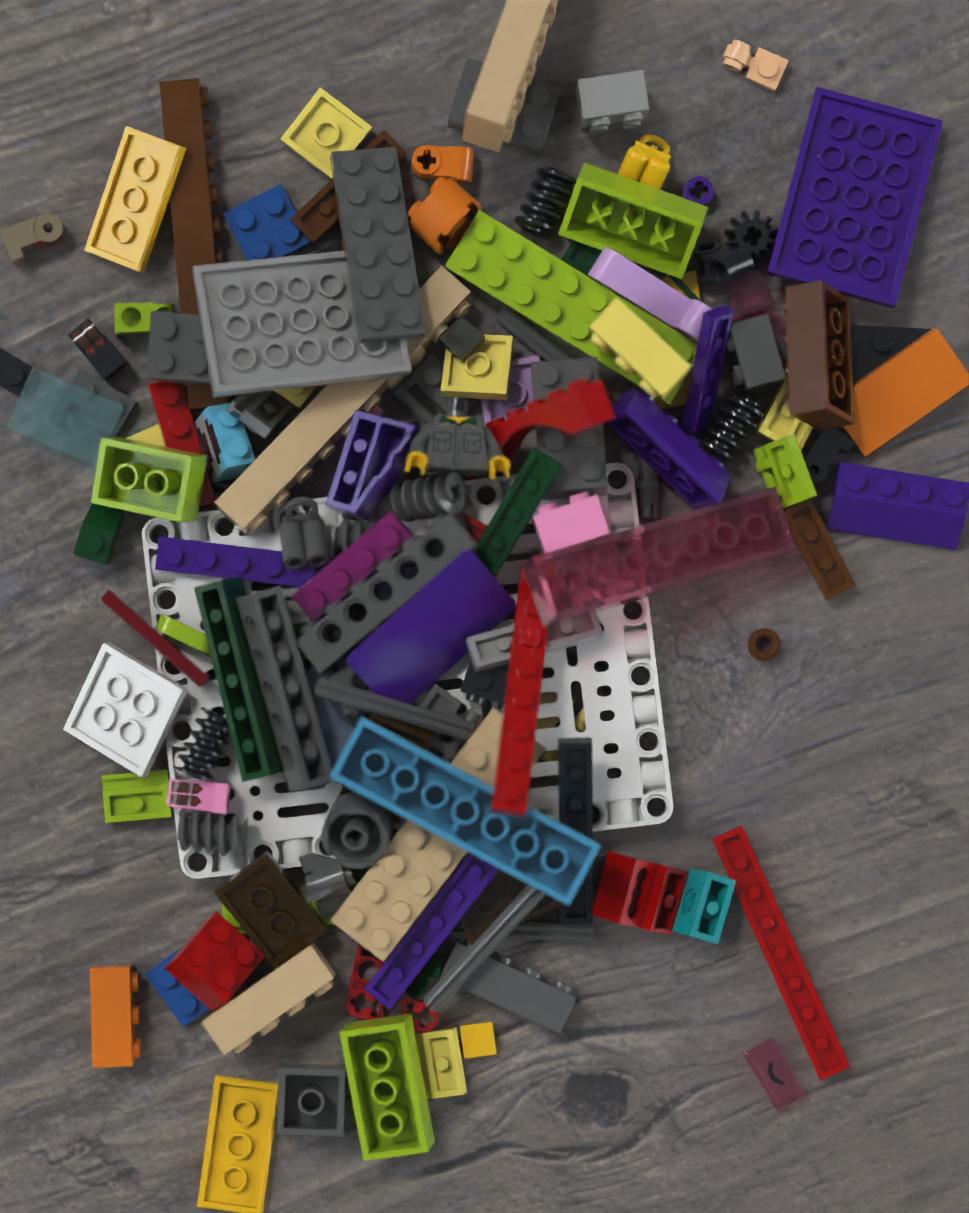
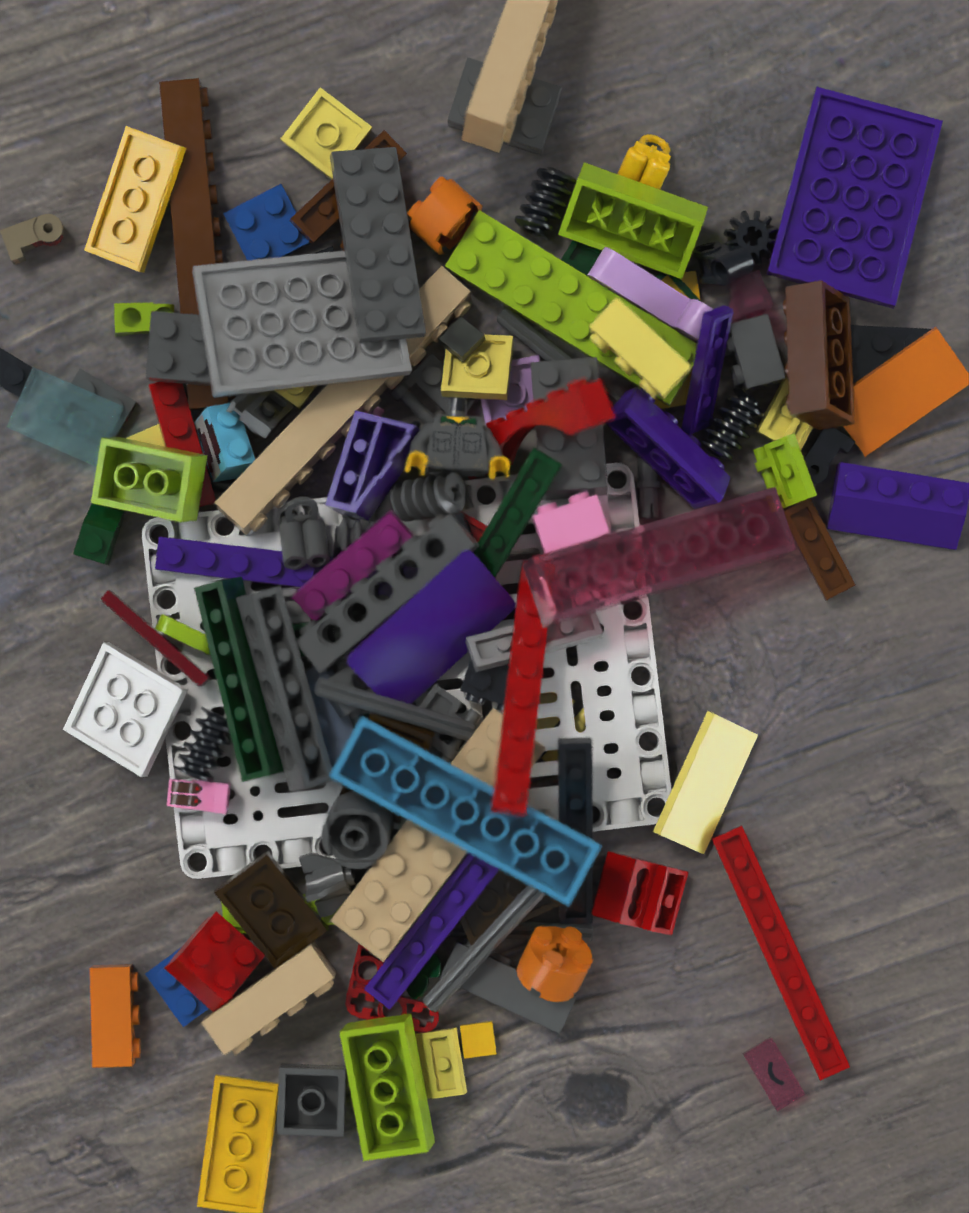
(98, 350): black leg -> none
(135, 797): lime plate -> none
(212, 833): dark grey piece -> none
(450, 162): orange piece -> none
(555, 962): none -> orange brick
(612, 101): light grey brick -> none
(690, 186): dark purple bush -> none
(704, 906): teal brick -> none
(705, 782): none -> light yellow tile
(764, 67): light nougat plate -> none
(773, 639): reddish brown plate -> none

